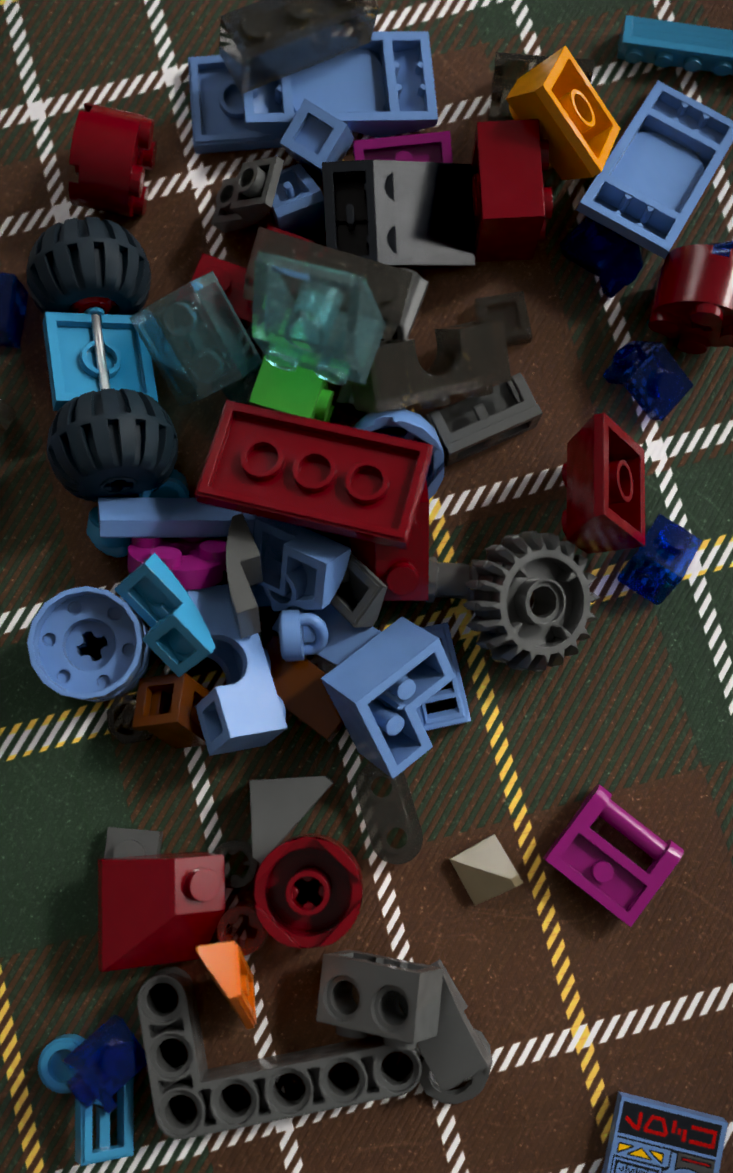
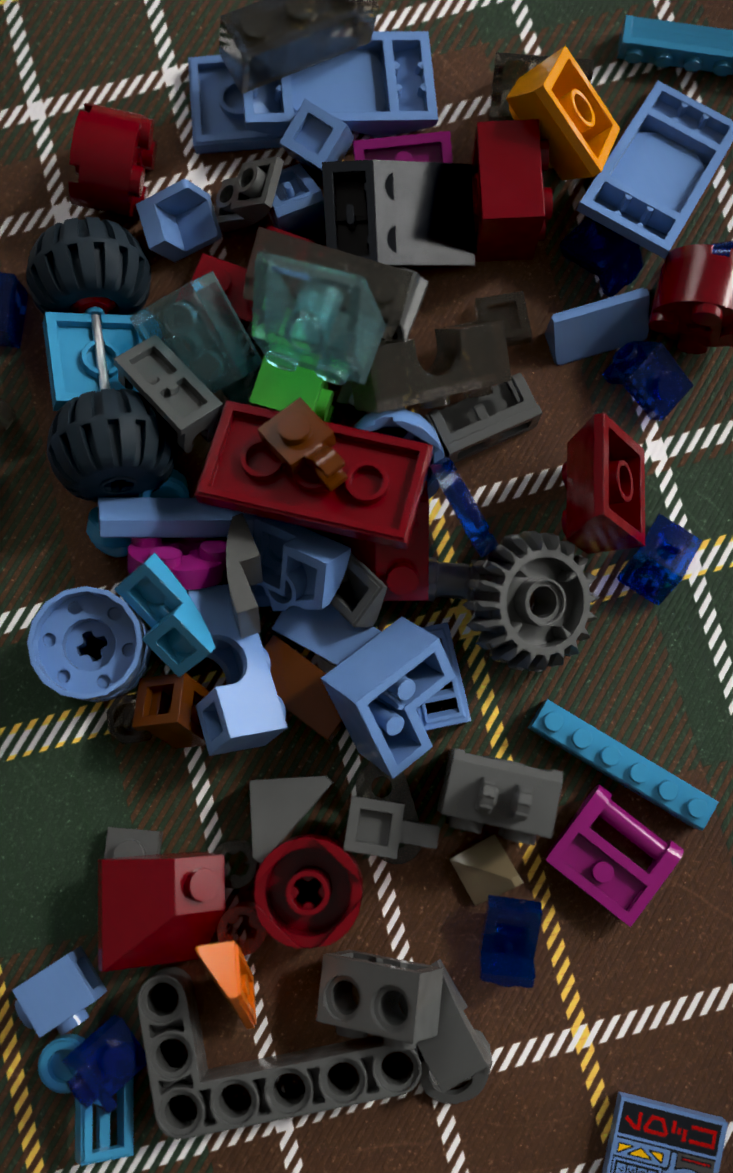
(59, 994): none -> medium blue brick
(171, 390): none -> dark grey hinge
(179, 220): none -> medium blue panel
(292, 634): medium blue tile -> none
(303, 440): none -> reddish brown plate
(379, 827): none -> dark grey plate
(464, 506): none -> clear blue tile
(499, 794): none -> dark grey hinge
(509, 941): none -> clear blue bracket
(598, 326): none -> medium blue slope
(623, 765): none -> dark azure piece

